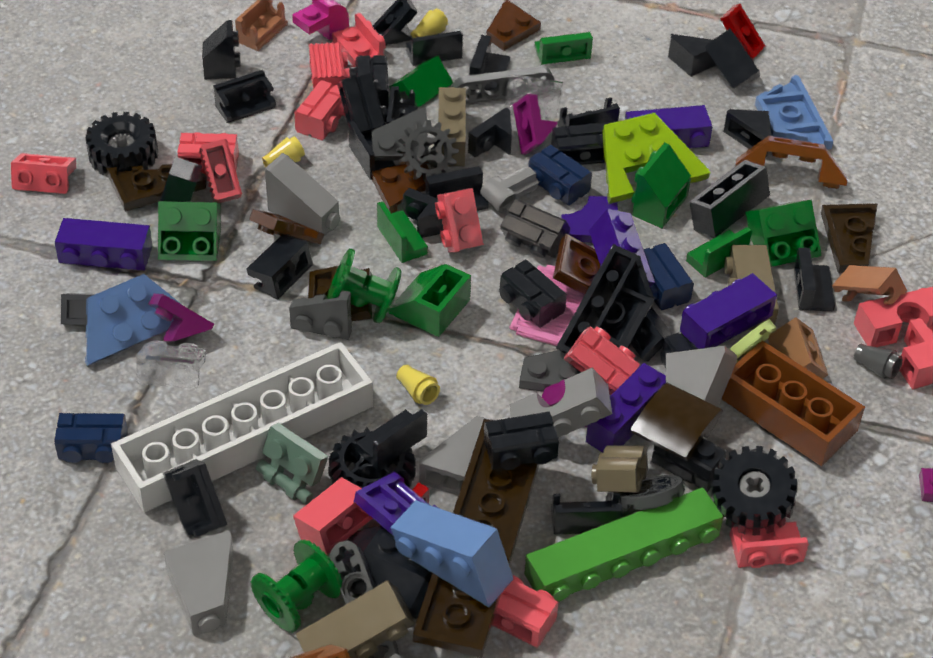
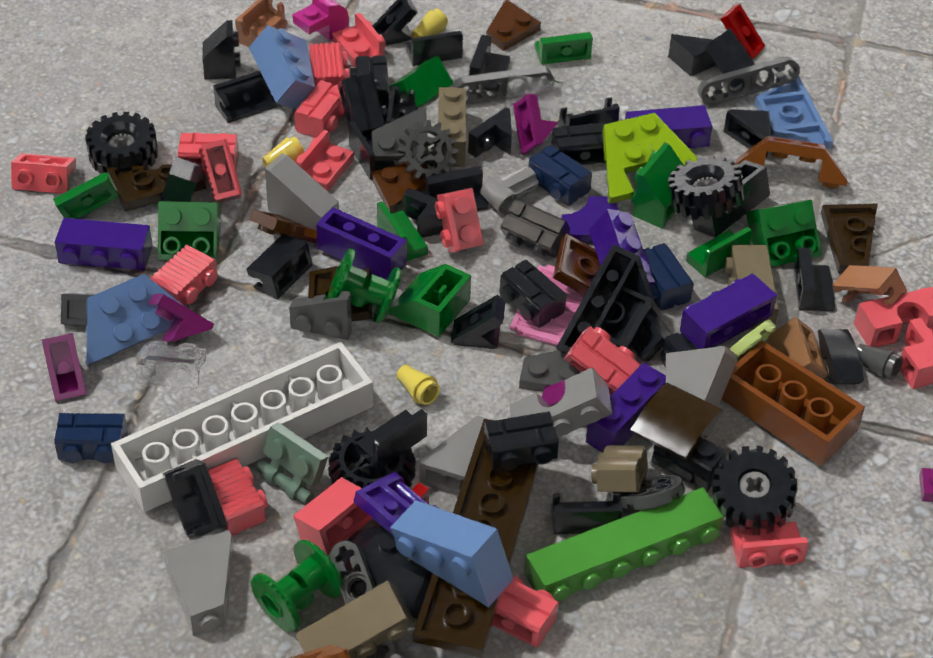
(63, 366): none -> magenta slope
(86, 197): none -> green panel
(186, 275): none -> coral brick
(237, 496): none -> coral brick
(284, 65): none -> medium blue wedge
(325, 160): none -> coral bracket
(372, 245): none -> dark purple brick
(480, 325): none -> black slope
(706, 187): none -> black bush
(749, 84): none -> dark grey beam
(841, 355): none -> black slope

